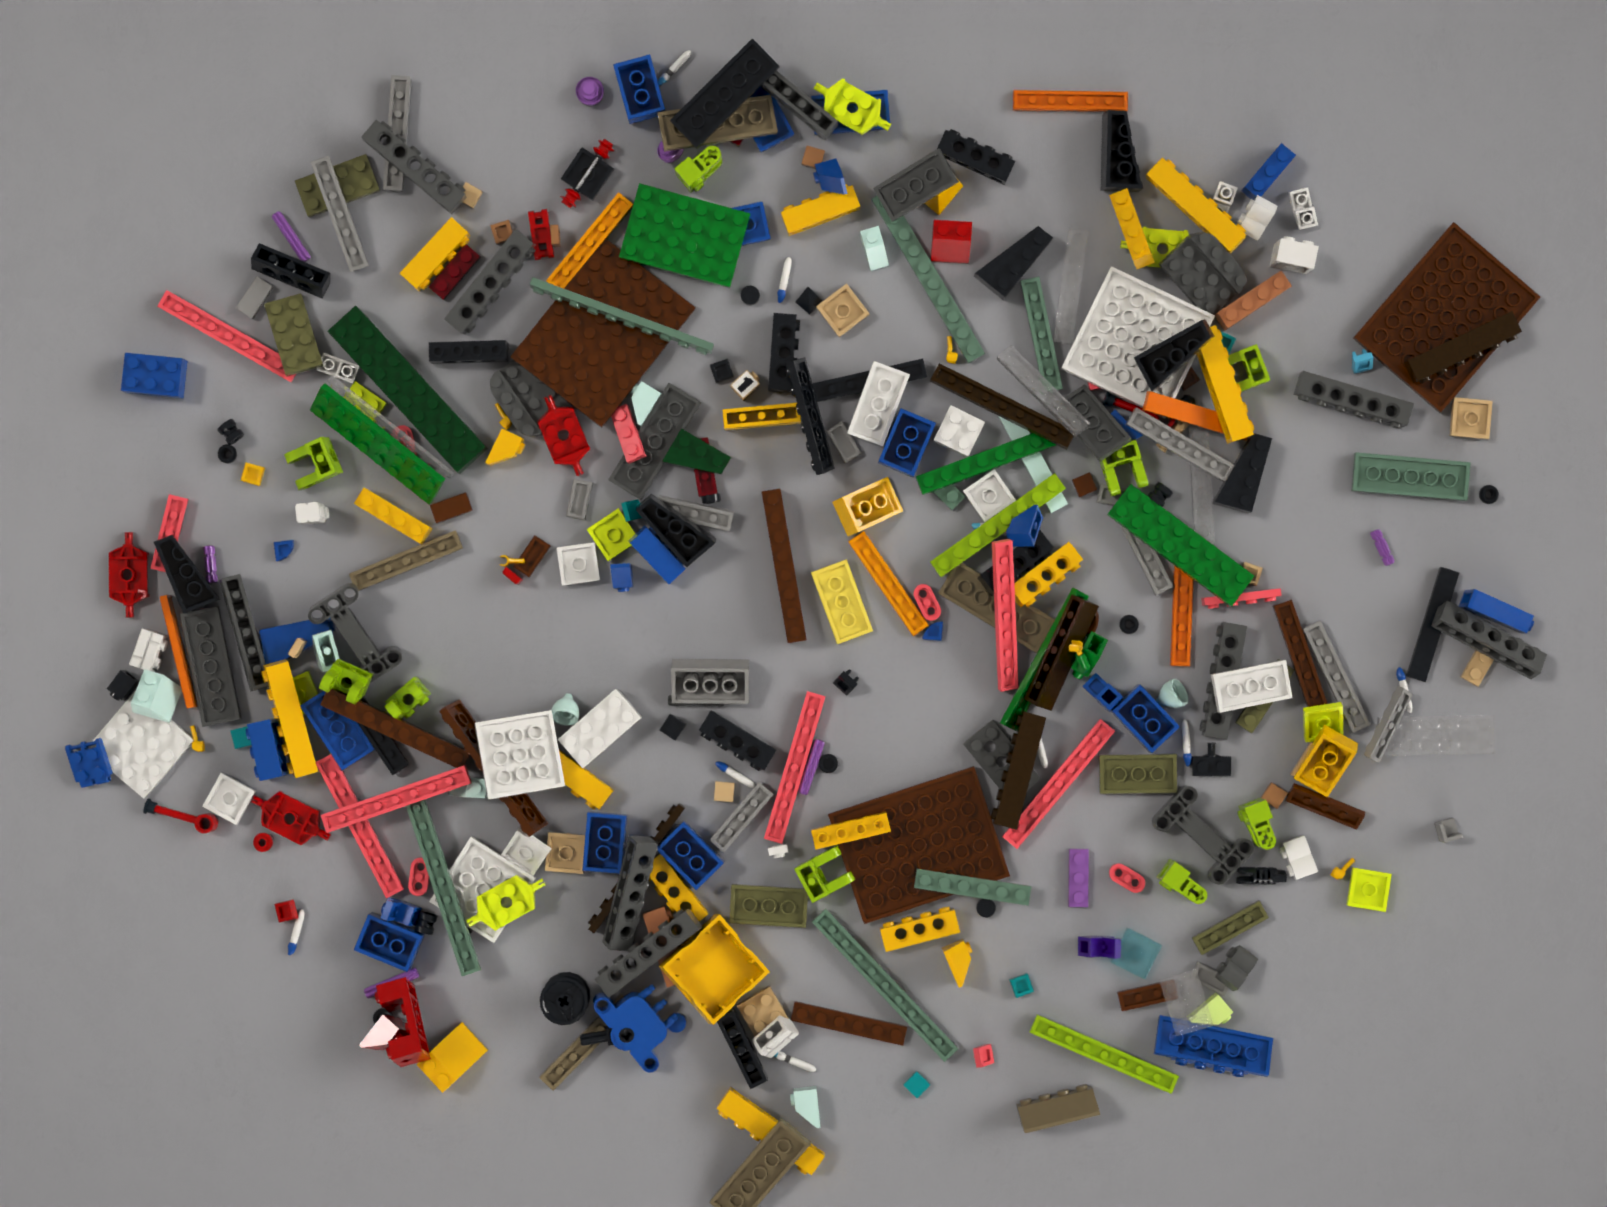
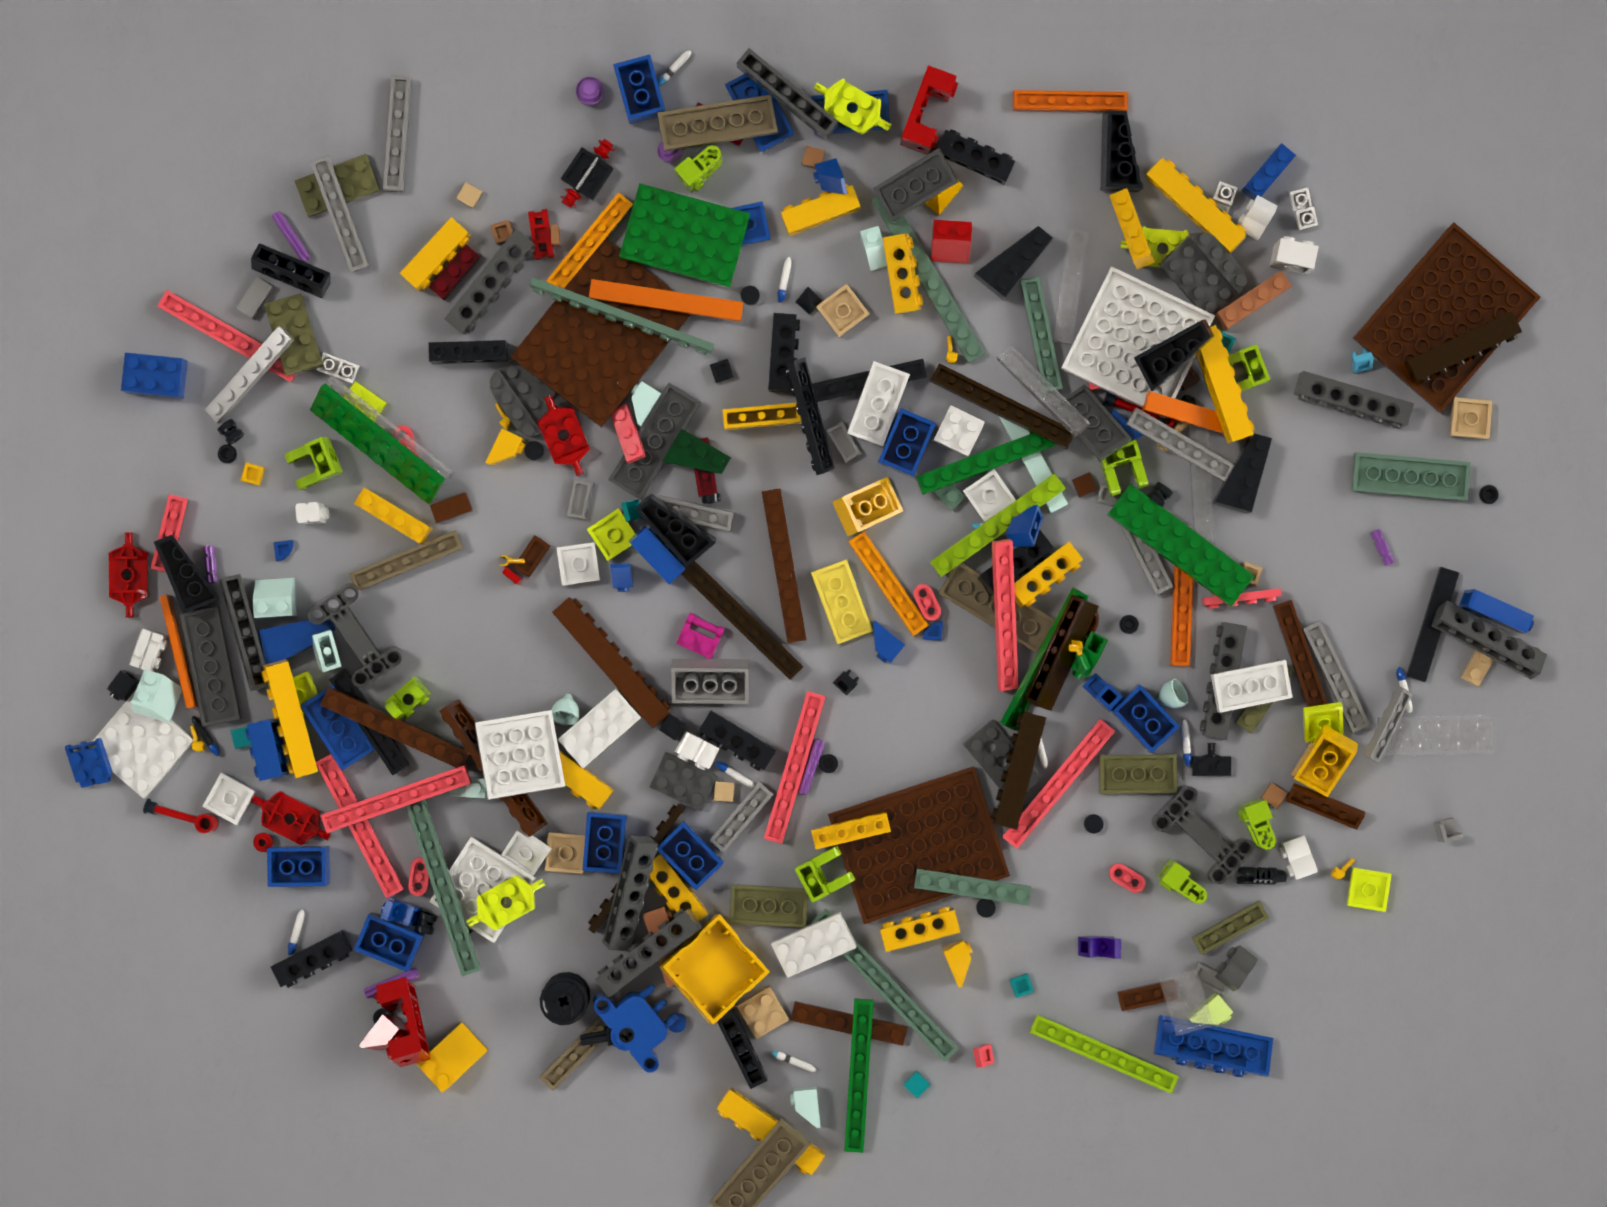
(205, 736): none -> black piece
(249, 374): none -> light grey plate
(274, 598): none -> light aqua slope
(283, 971): none -> black brick
(286, 910): red tile -> none
(297, 647): tan tile -> none
(298, 866): none -> blue brick
(335, 679): lime brick -> none
(380, 130): dark grey brick -> none
(407, 389): dark green brick -> none
(534, 450): none -> black tile
(611, 662): none -> reddish brown brick
(666, 300): none -> orange tile
(683, 781): none -> dark grey plate
(697, 750): none -> white brick
(698, 642): none -> dark pink plate
(725, 93): black plate -> none
(742, 620): none -> dark brown plate
(745, 384): brick -> none
(775, 1036): white brick -> none
(778, 850): white plate -> none
(813, 944): none -> white plate
(858, 1075): none -> green plate
(885, 643): none -> blue slope
(897, 283): none -> yellow brick
(935, 84): none -> red plate
(1058, 1108): dark tan slope -> none
(1078, 877): medium lavender plate -> none
(1093, 823): none -> black tile
(1137, 953): clear light blue plate -> none

